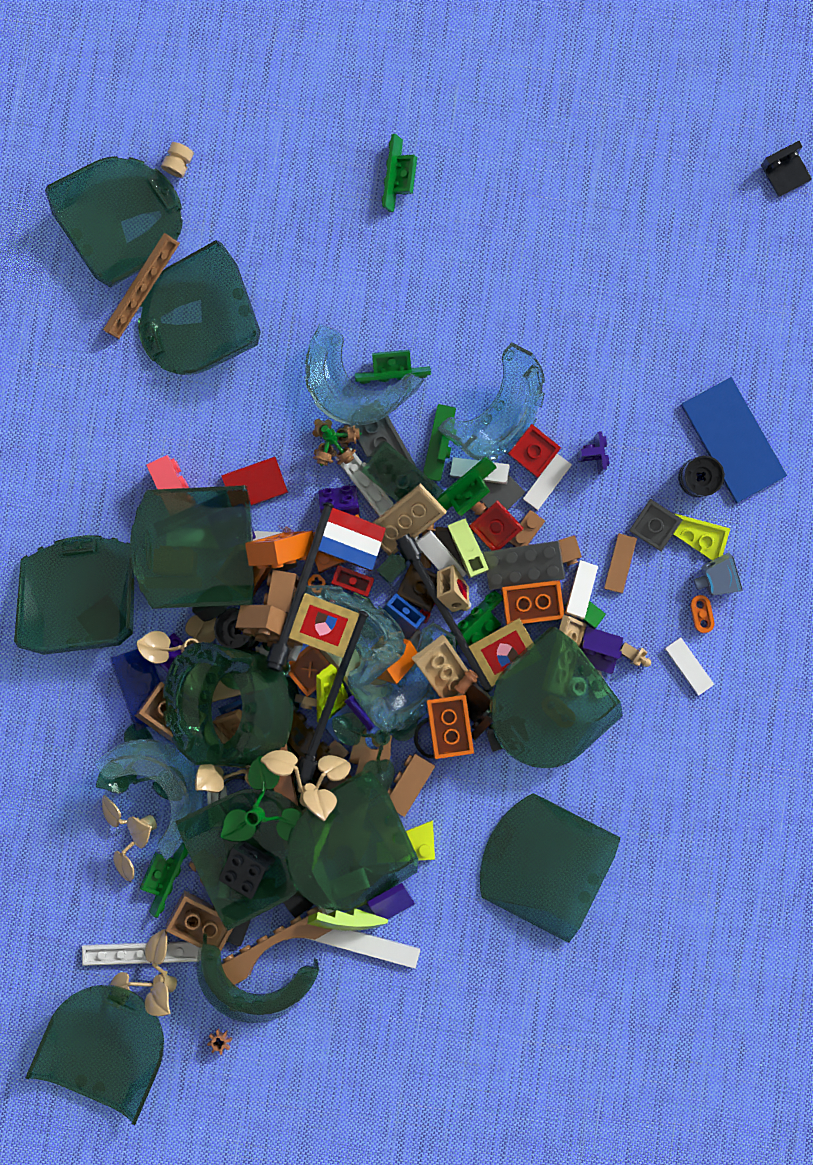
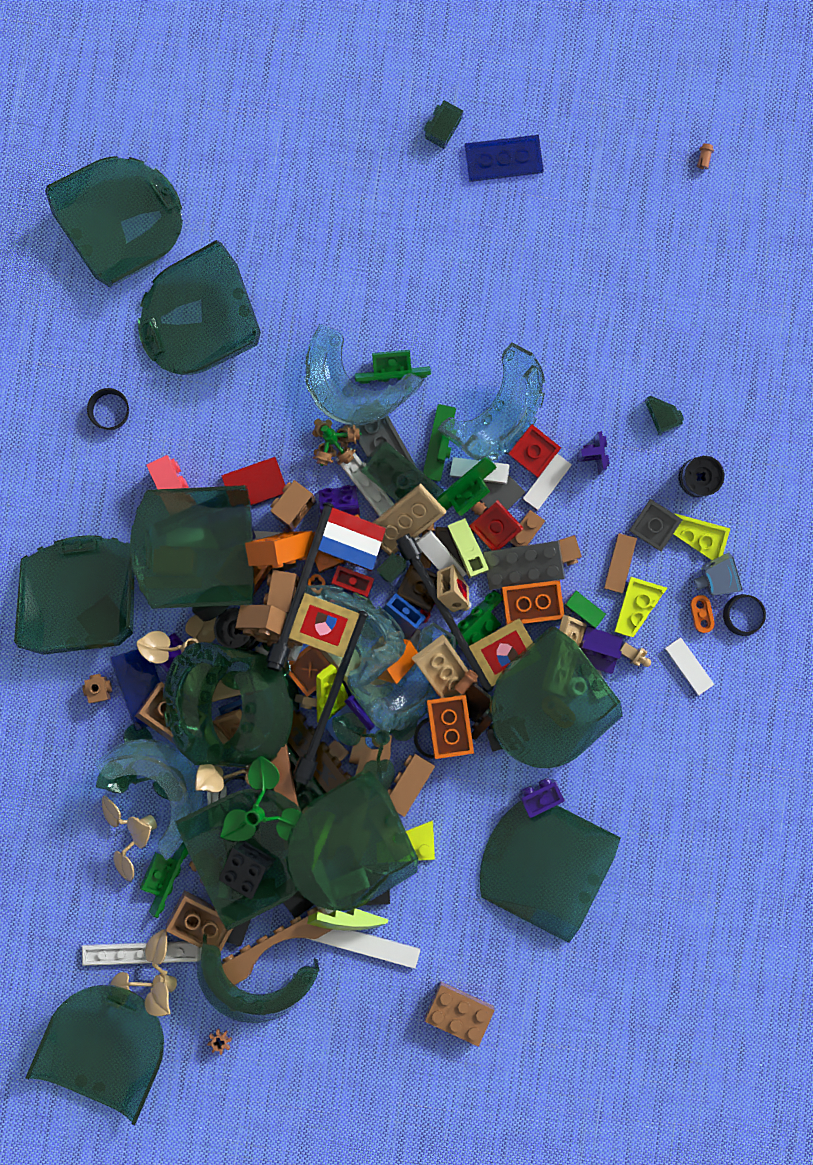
(93, 399): none -> black tyre
(103, 692): none -> medium nougat brick
(141, 286): medium nougat tile -> none
(178, 158): tan wheel -> none
(292, 505): none -> medium nougat brick
(317, 801): tan plant -> none
(391, 902): dark purple tile -> none
(399, 174): green bracket -> none
(443, 124): none -> clear green brick
(459, 1013): none -> medium nougat brick
(503, 158): none -> clear blue tile
(541, 797): none -> dark purple bracket
(581, 590): white tile -> none
(636, 605): none -> neon yellow wing
(664, 415): none -> clear green slope
(705, 155): none -> nougat pin
(726, 615): none -> black tyre
(734, 439): blue tile -> none
(786, 169): black bracket -> none

